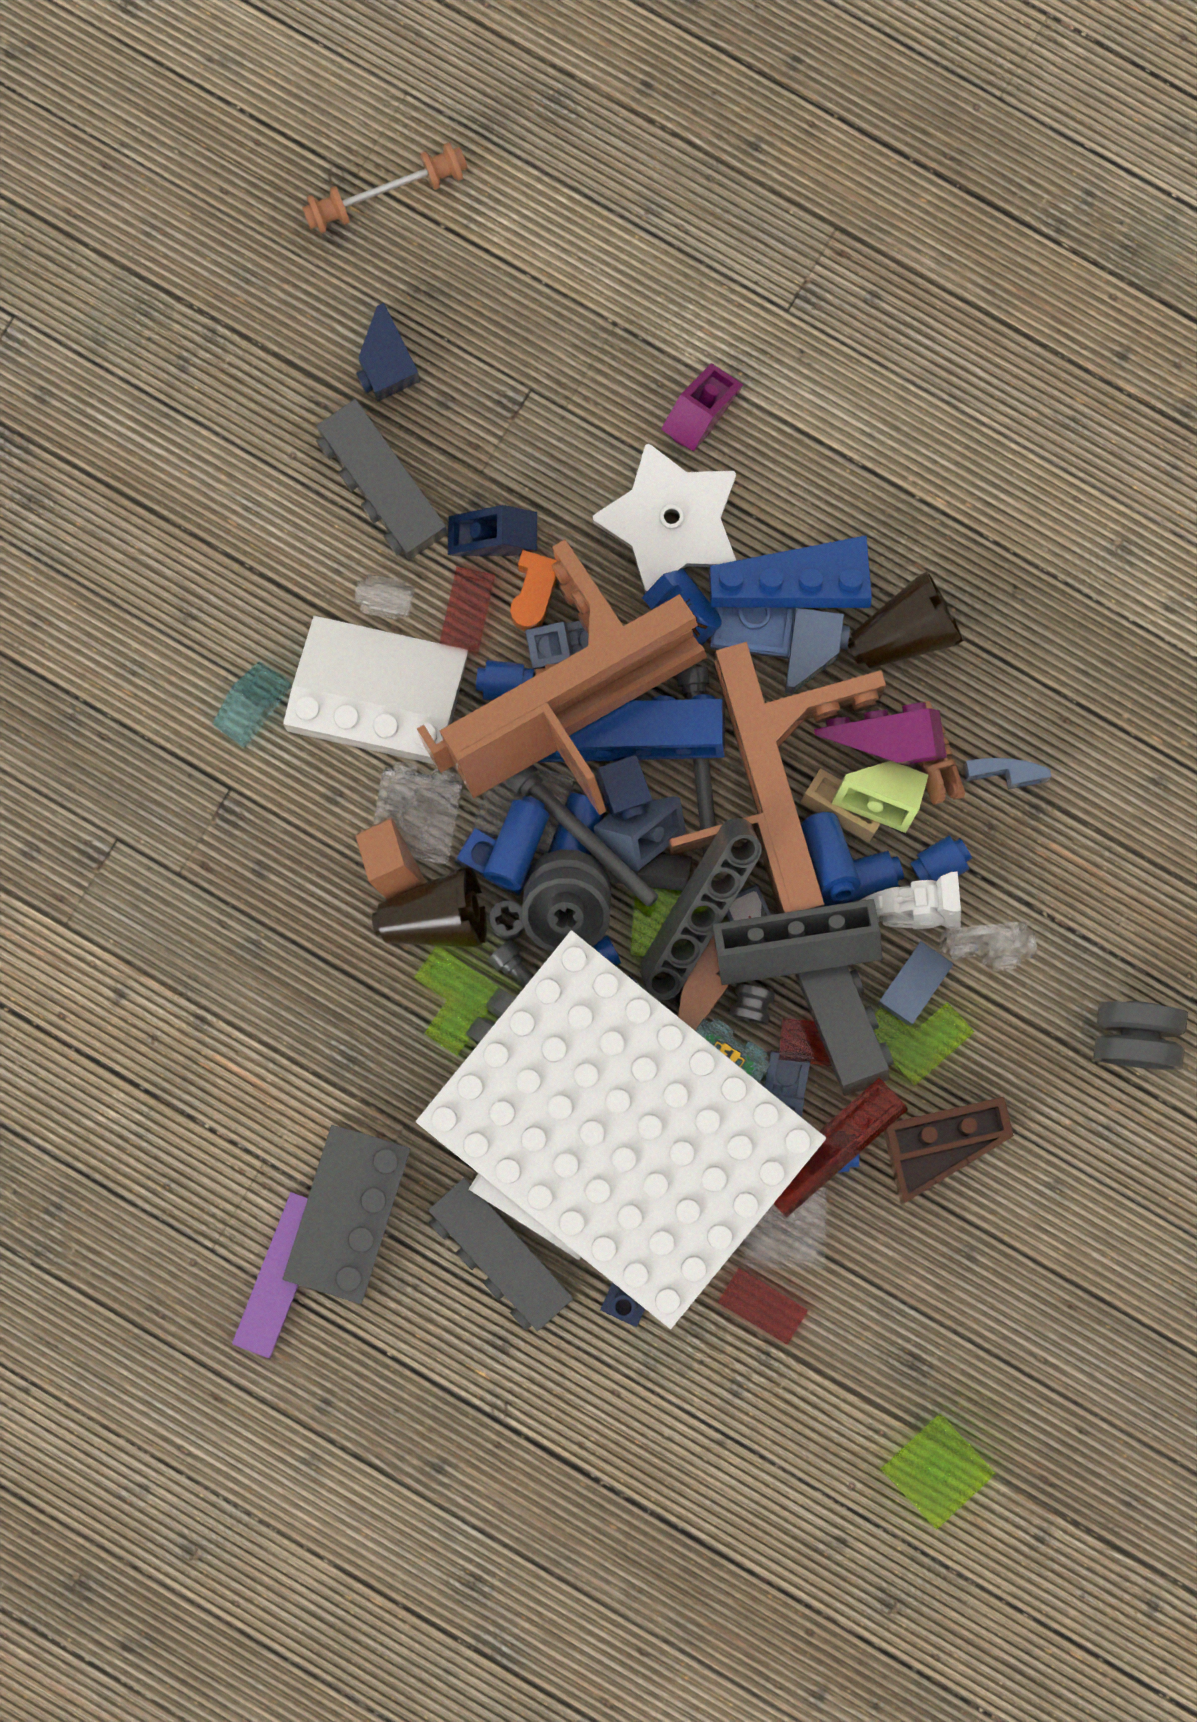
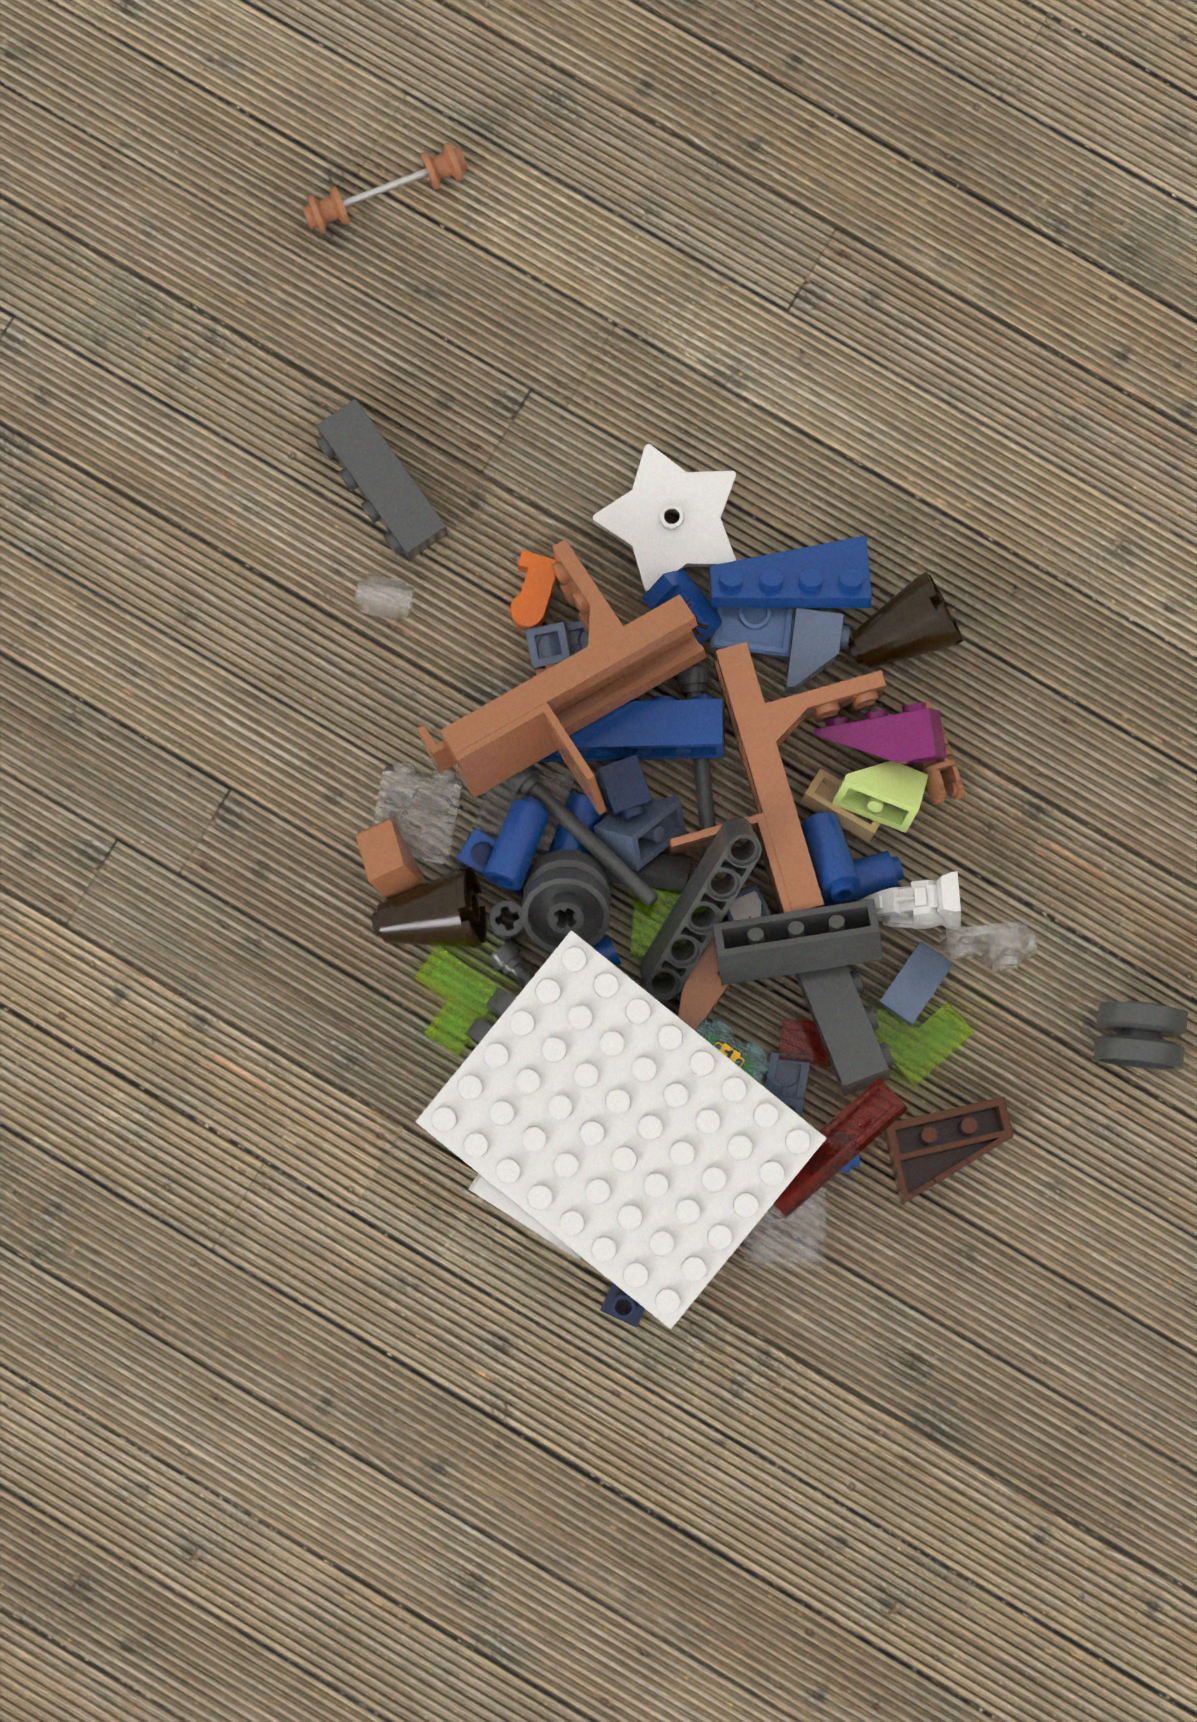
(250, 703): clear light blue slope -> none
(272, 1295): medium lavender tile -> none
(346, 1214): dark grey slope -> none
(373, 688): white slope -> none
(385, 359): dark blue slope -> none
(467, 609): clear red tile -> none
(492, 532): dark blue slope -> none
(500, 678): blue brick -> none
(501, 1255): dark grey brick -> none
(701, 407): magenta slope -> none
(752, 1004): flat silver wheel -> none
(762, 1306): clear red tile -> none
(937, 1471): clear neon green plate -> none
(941, 859): blue brick -> none
(1017, 772): sand blue slope -> none

